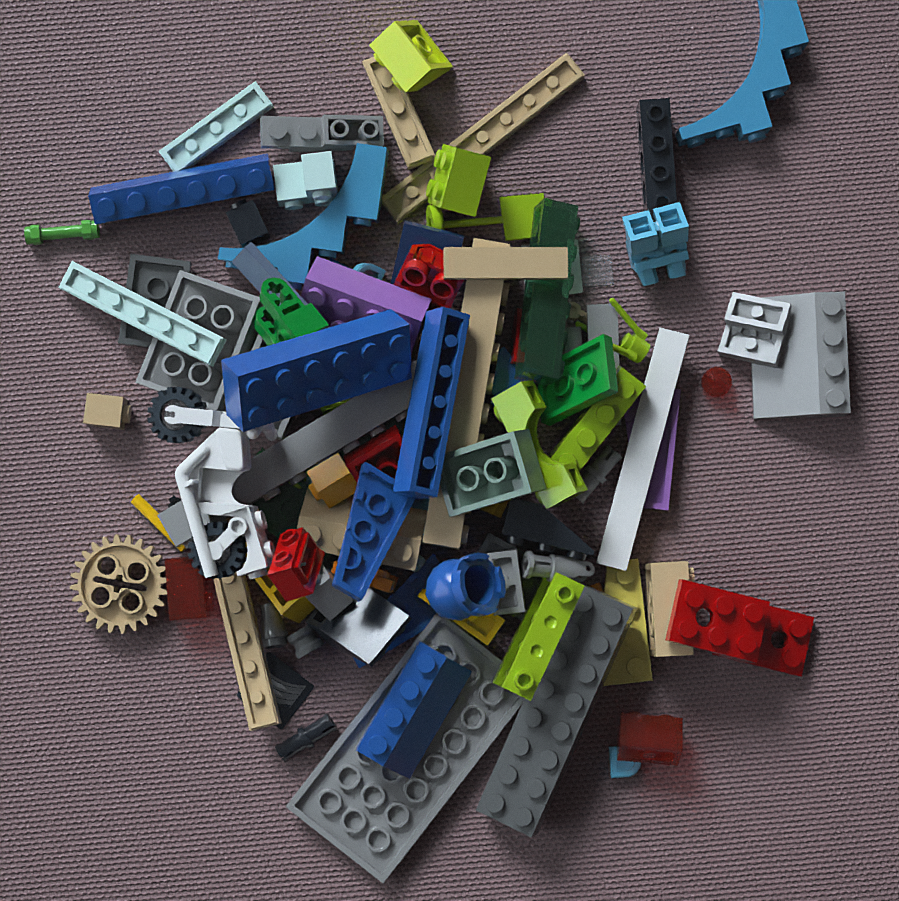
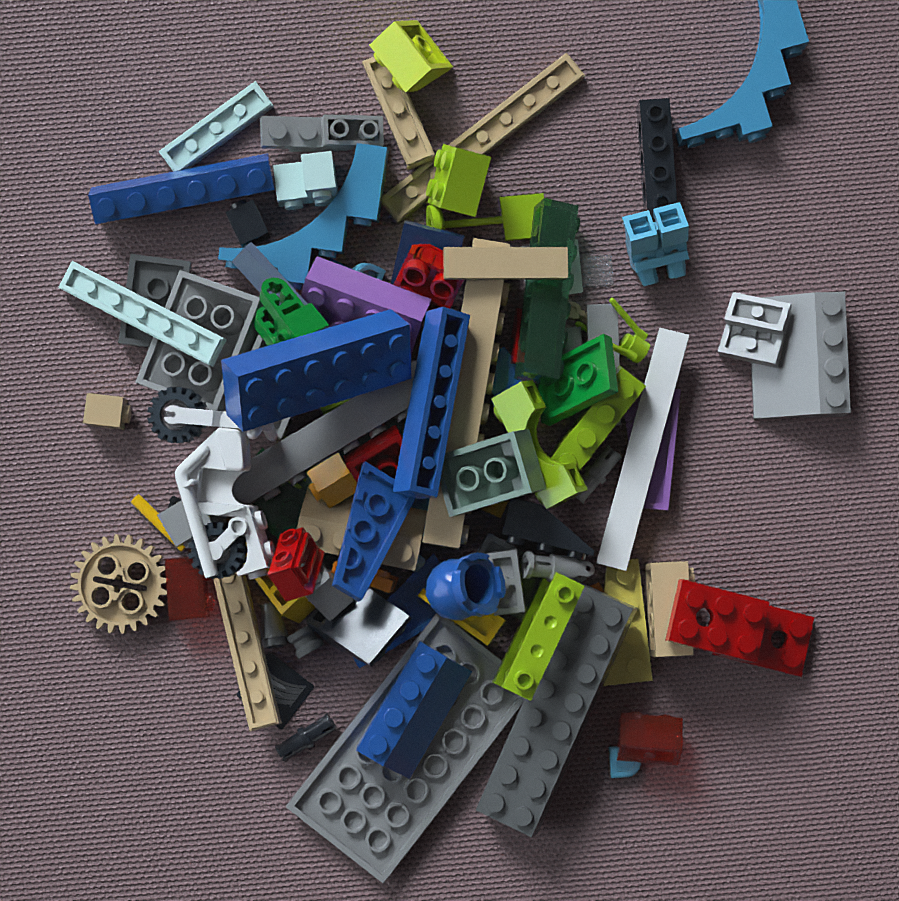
(36, 234): bright green bar -> none
(716, 382): clear red tile -> none

